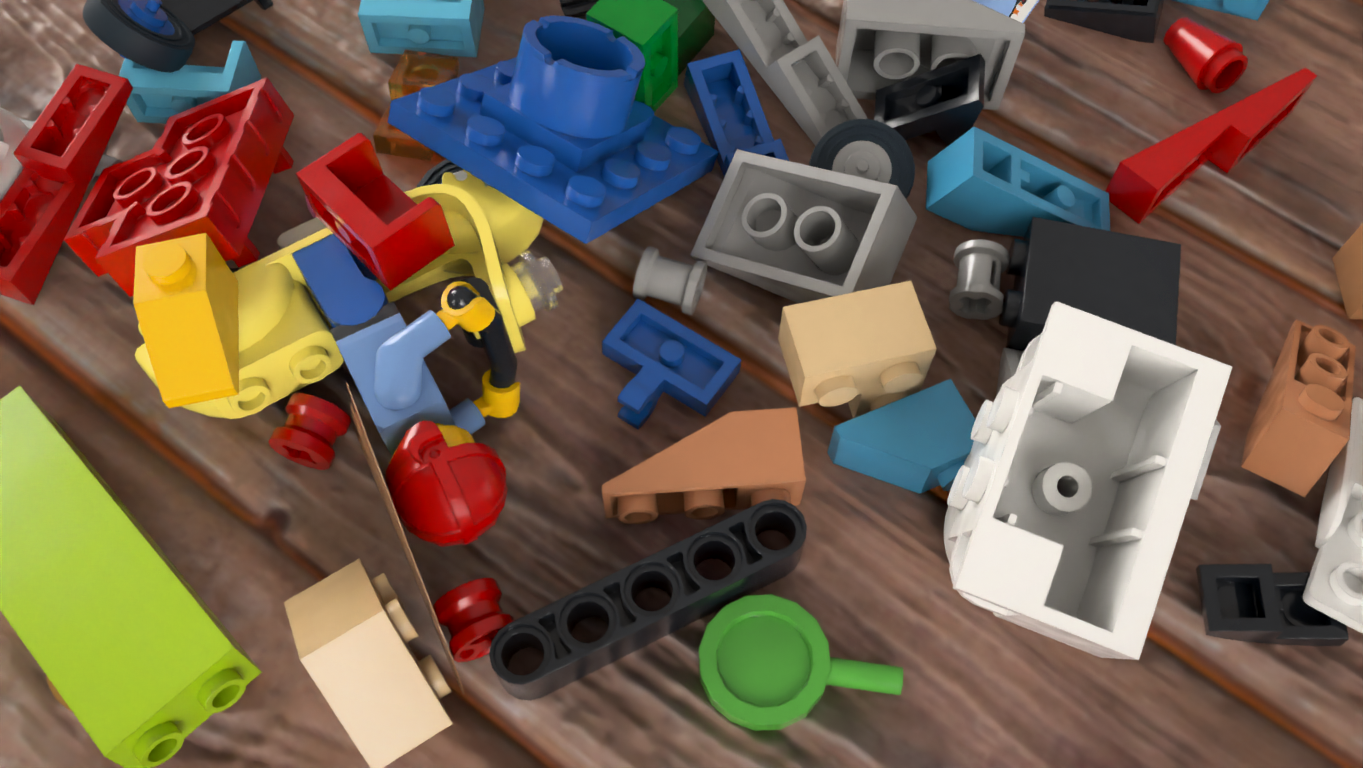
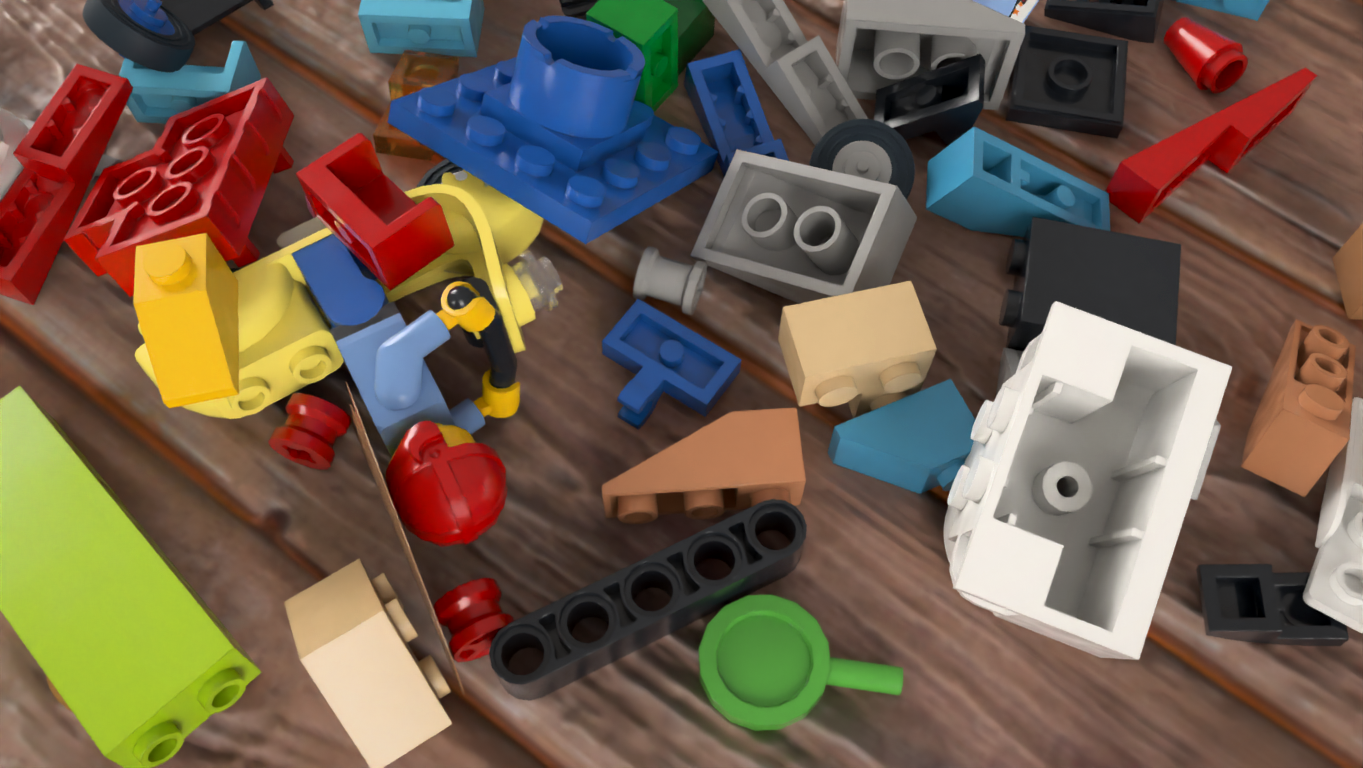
(978, 279): light grey bush -> none
(1069, 82): none -> black tile

